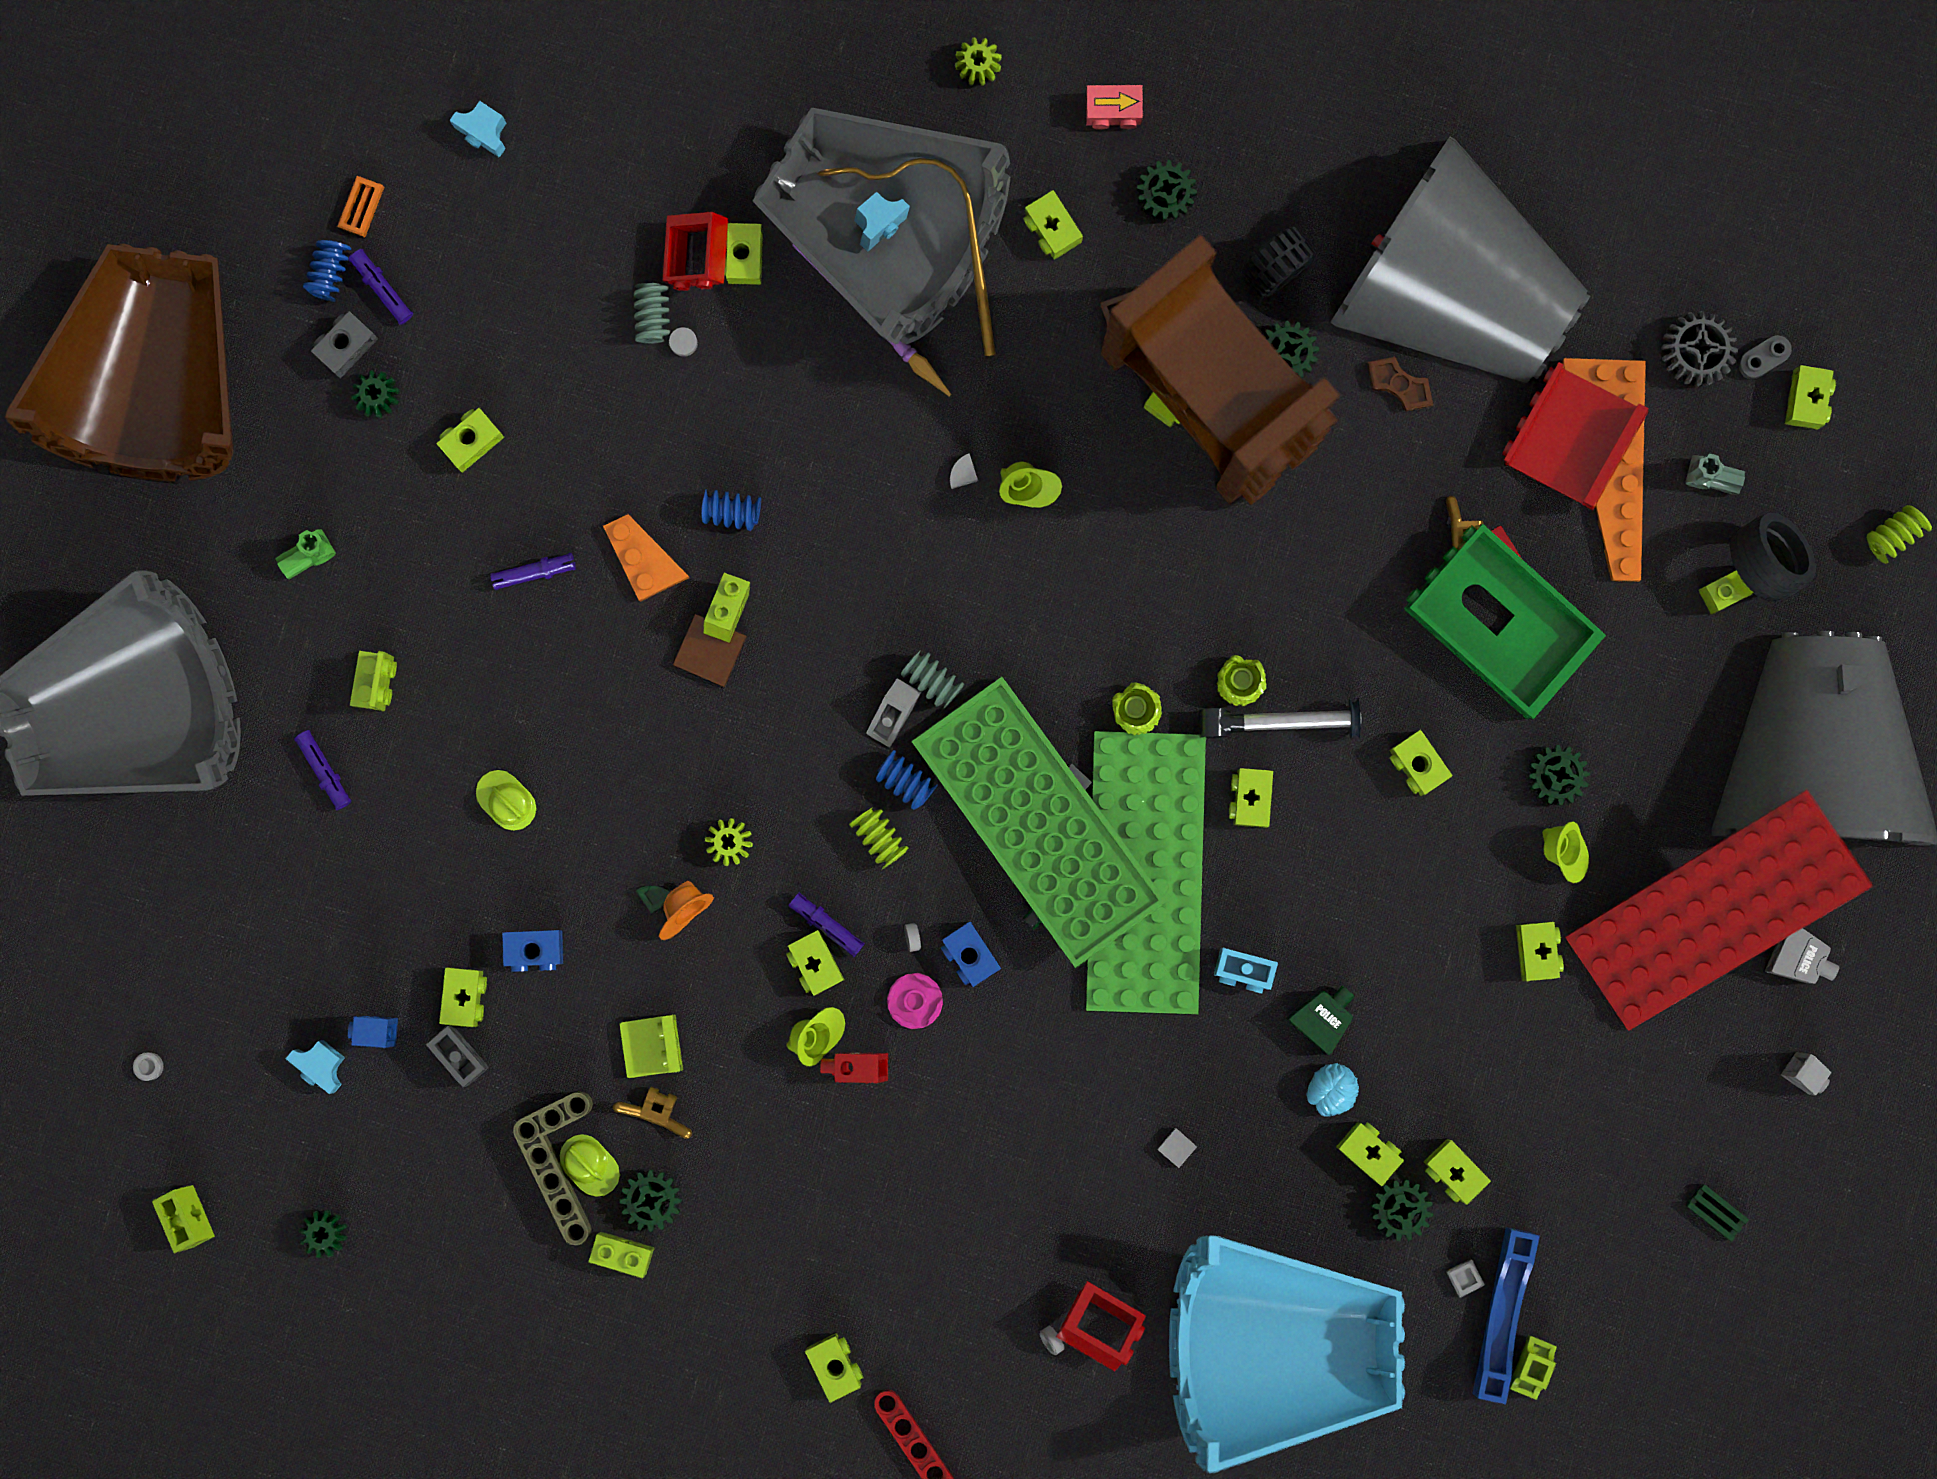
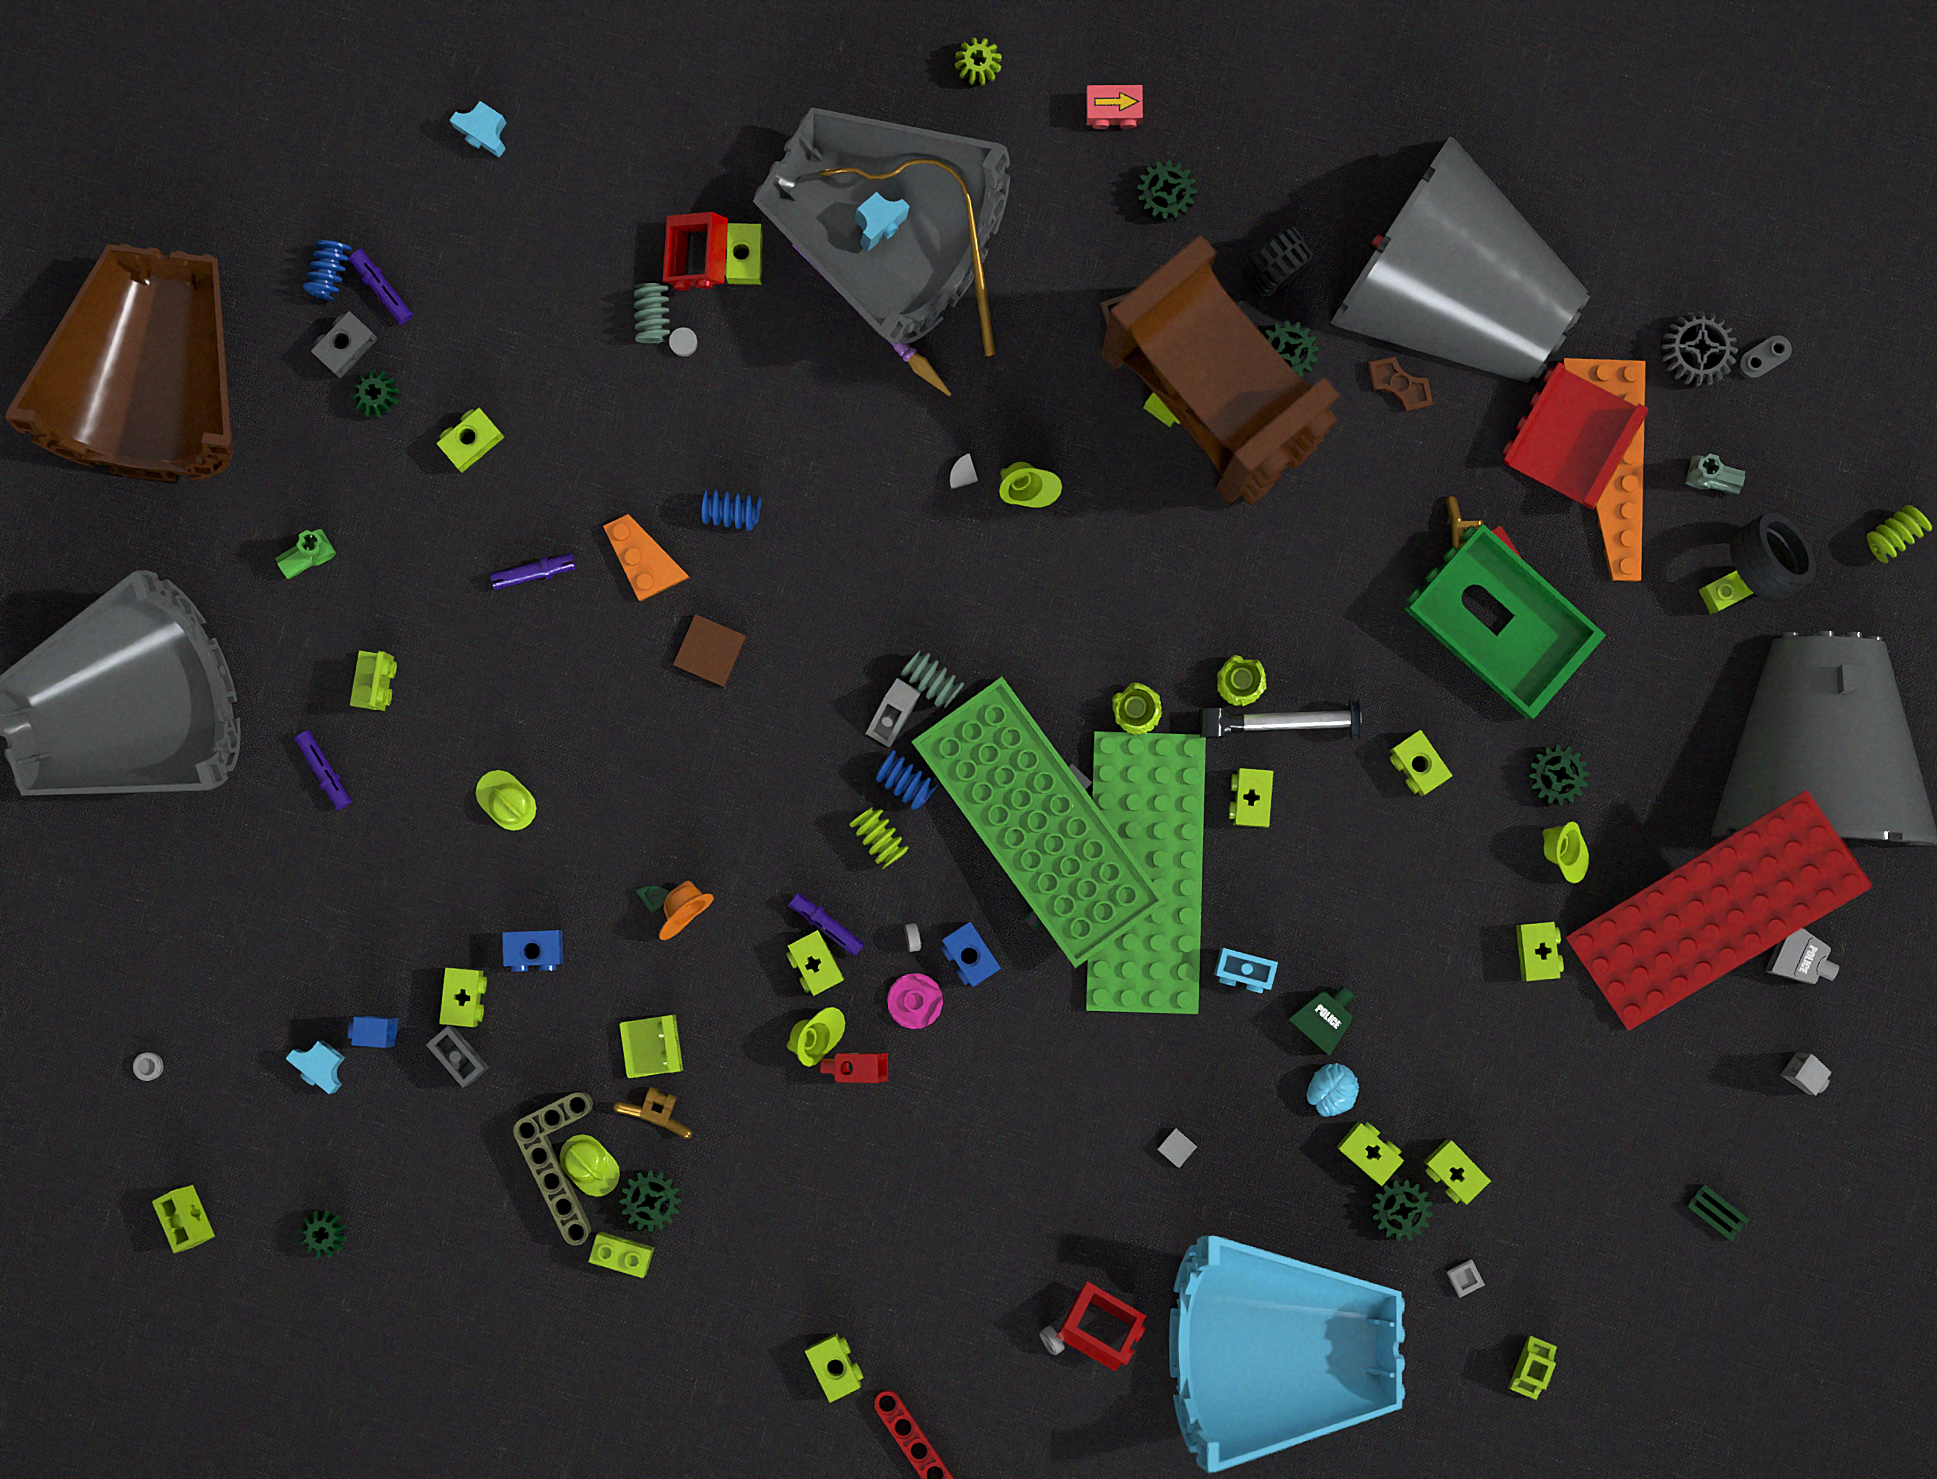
(370, 210): orange tile -> none
(719, 843): lime gear -> none
(726, 607): lime brick -> none
(1051, 209): lime brick -> none
(1510, 1283): blue arch -> none
(1800, 407): lime brick -> none

